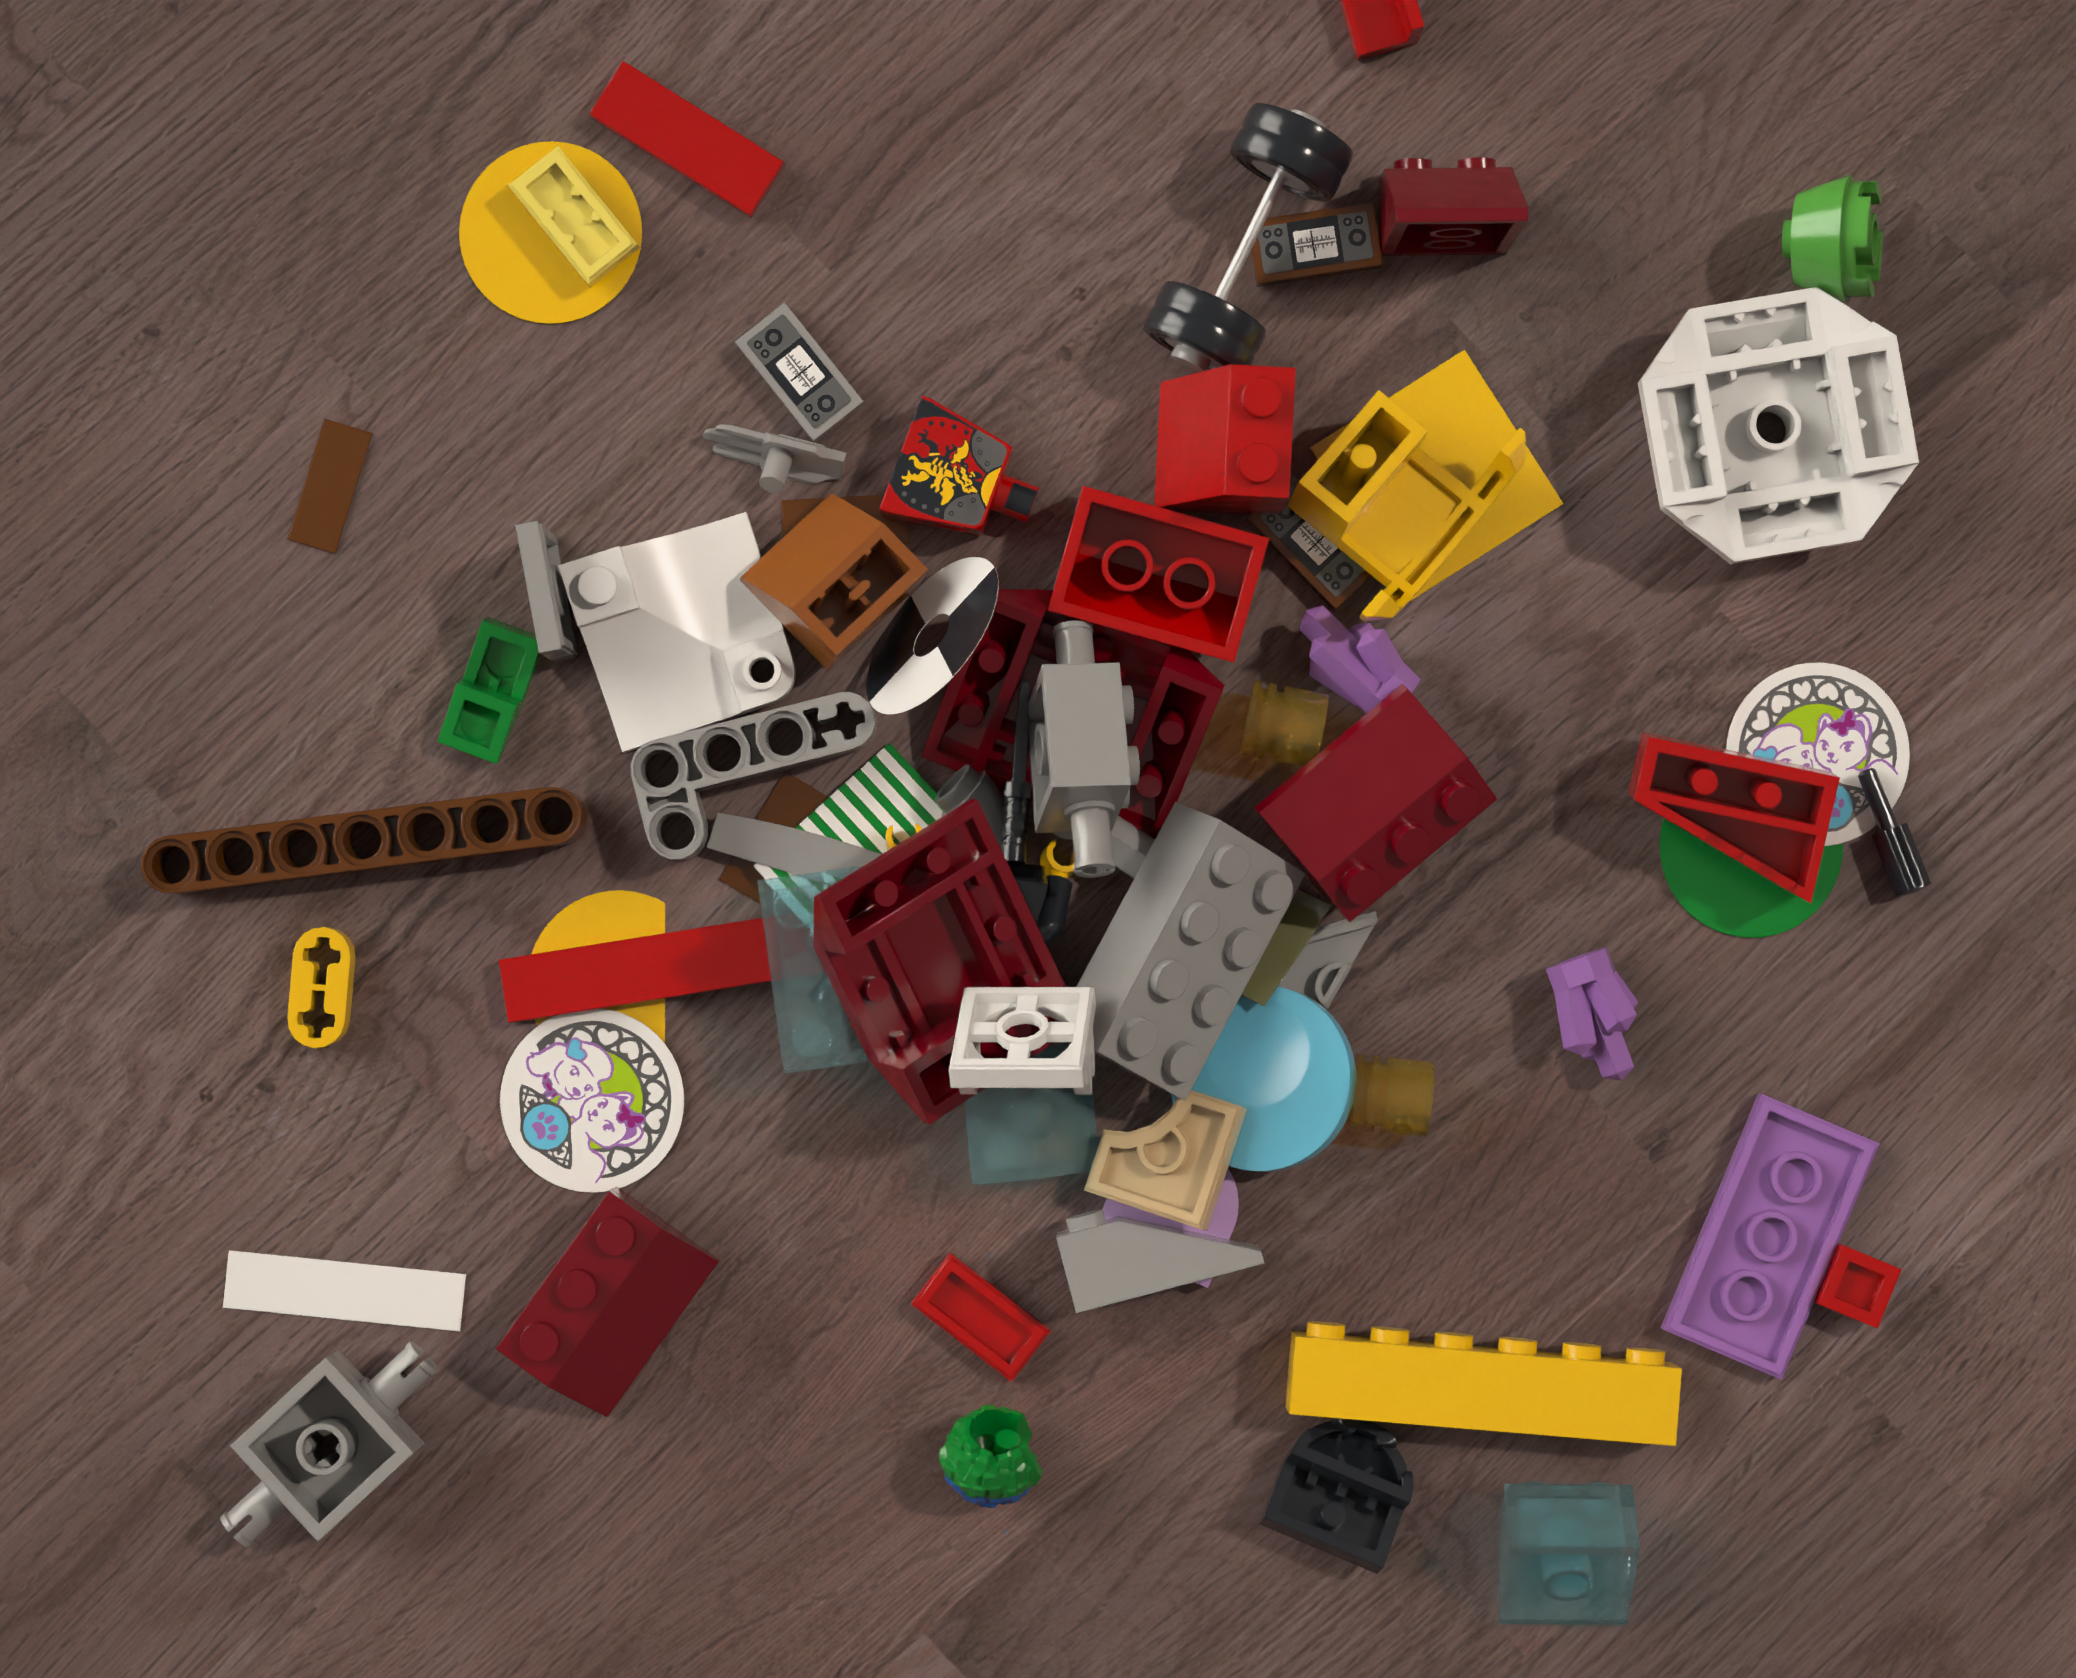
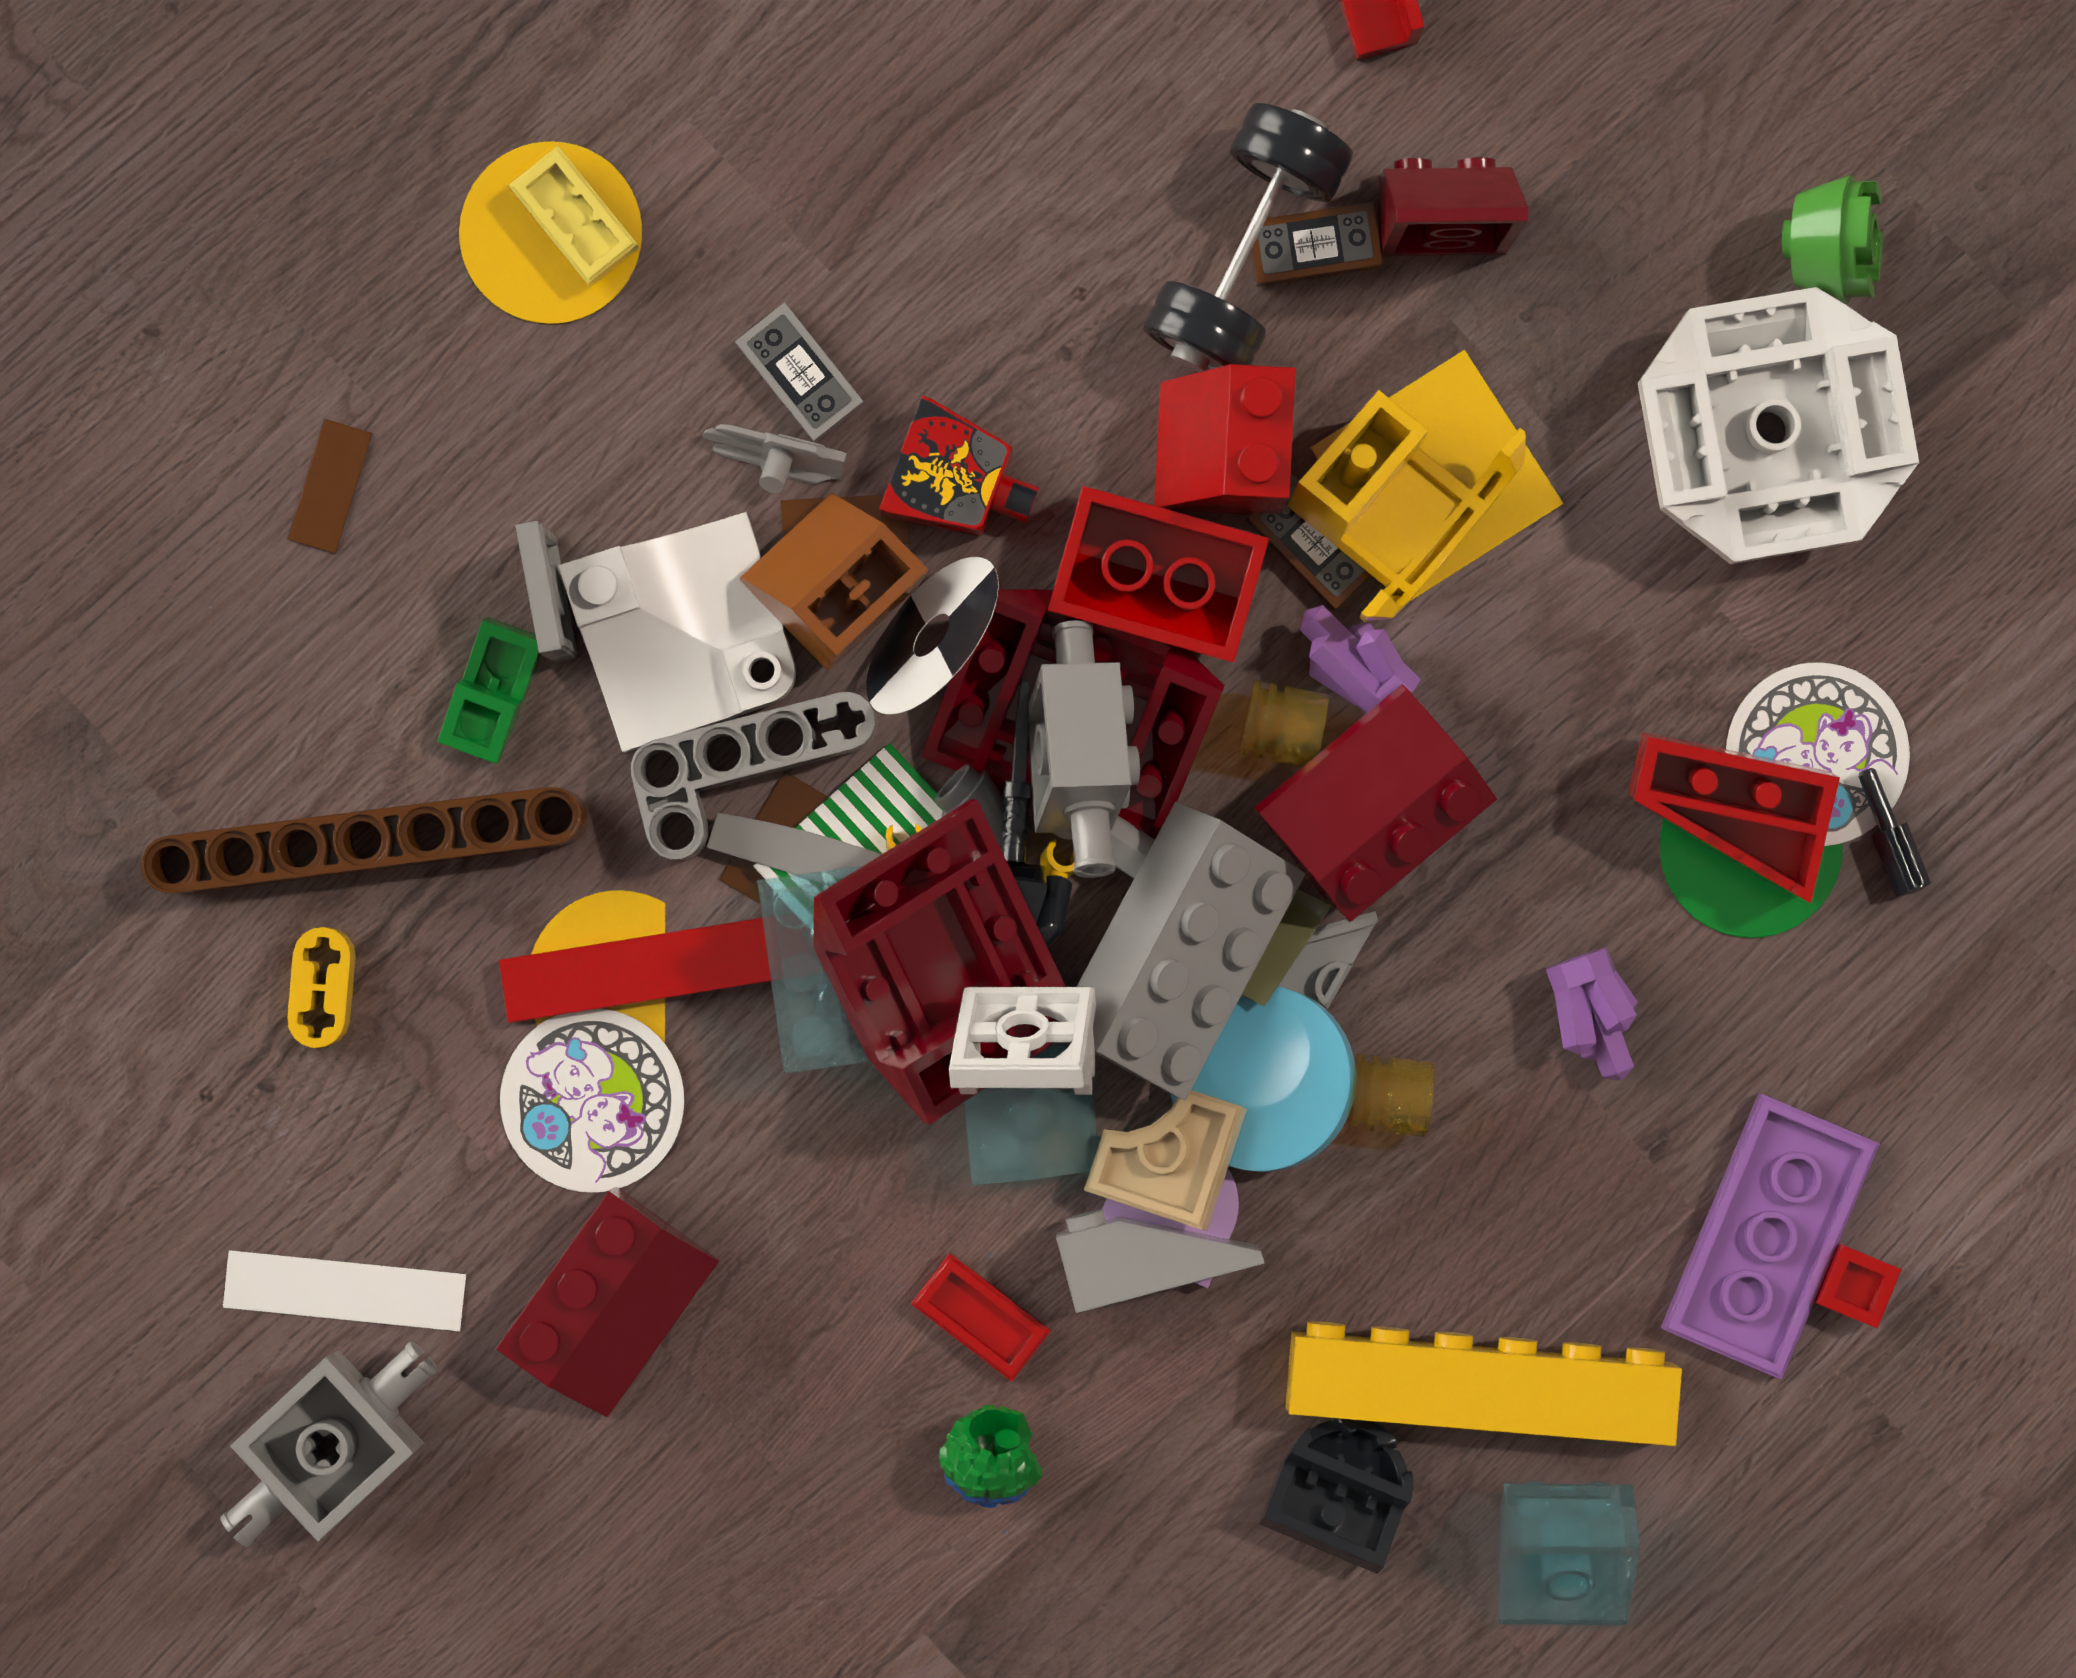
(687, 139): red tile -> none

